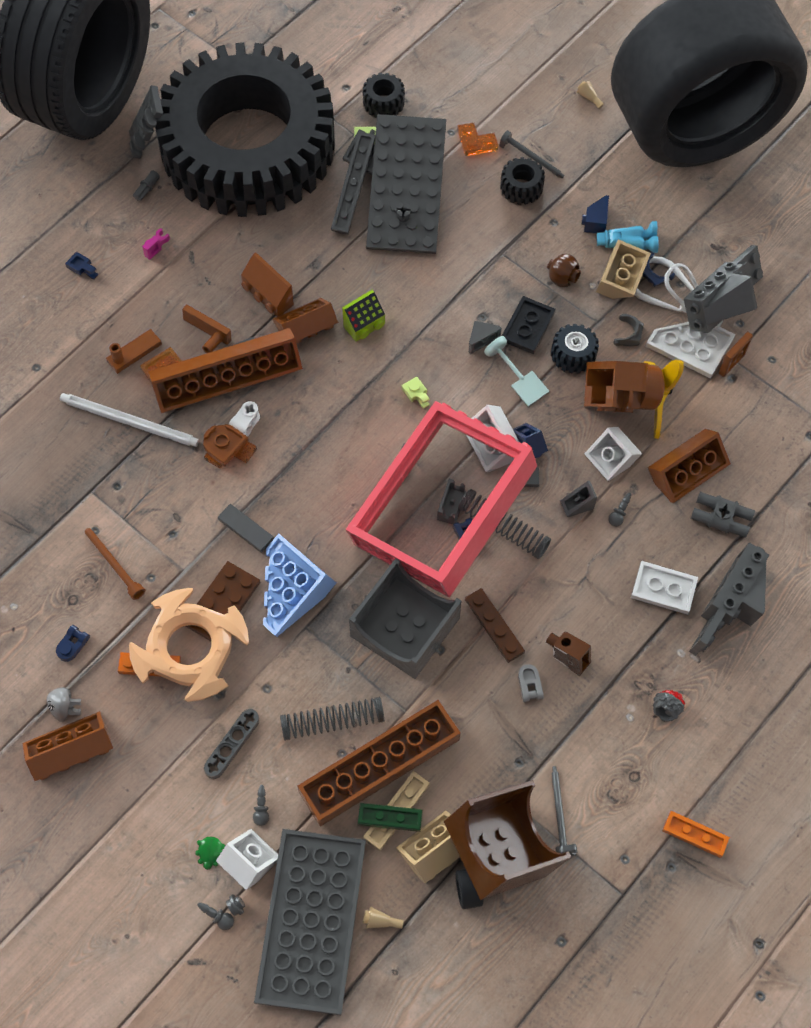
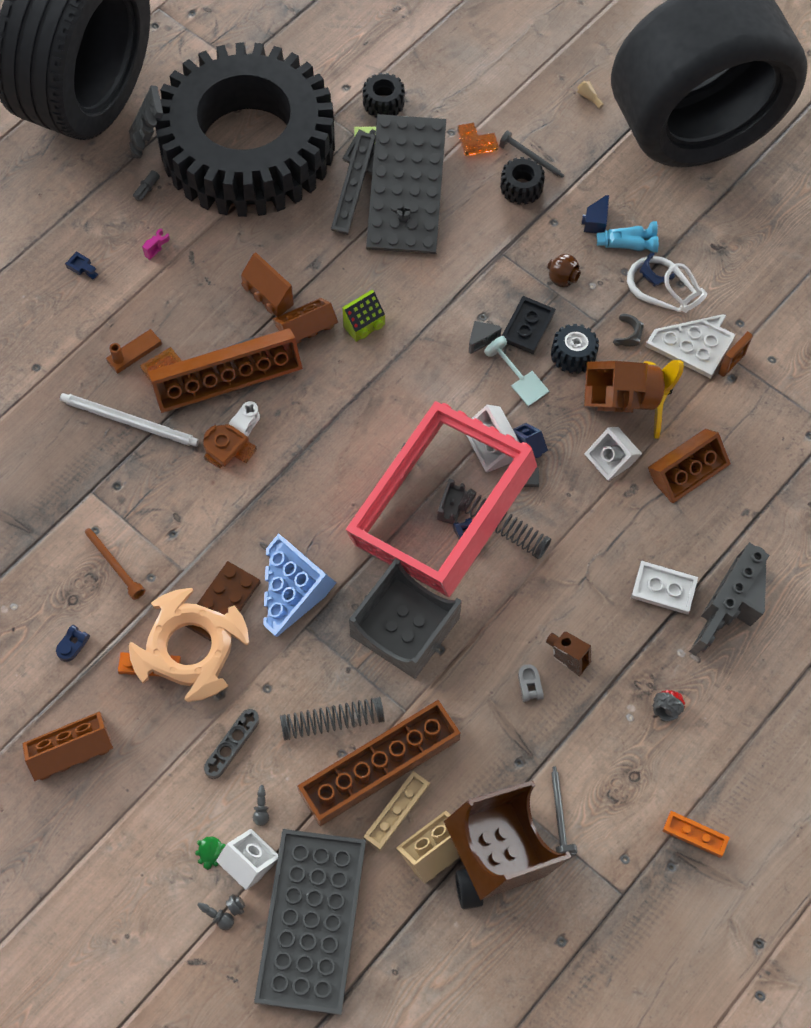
(61, 704): light grey piece -> none
(218, 332): dark orange piece -> none
(245, 528): dark grey tile -> none
(377, 919): tan cone -> none
(390, 817): dark green tile -> none
(416, 391): yellowish green plate -> none
(494, 625): reddish brown plate -> none
(580, 500): dark grey slope -> none
(616, 518): dark grey bar -> none
(623, 271): tan slope -> none
(725, 292): dark grey wedge -> none
(730, 510): dark grey pin -> none

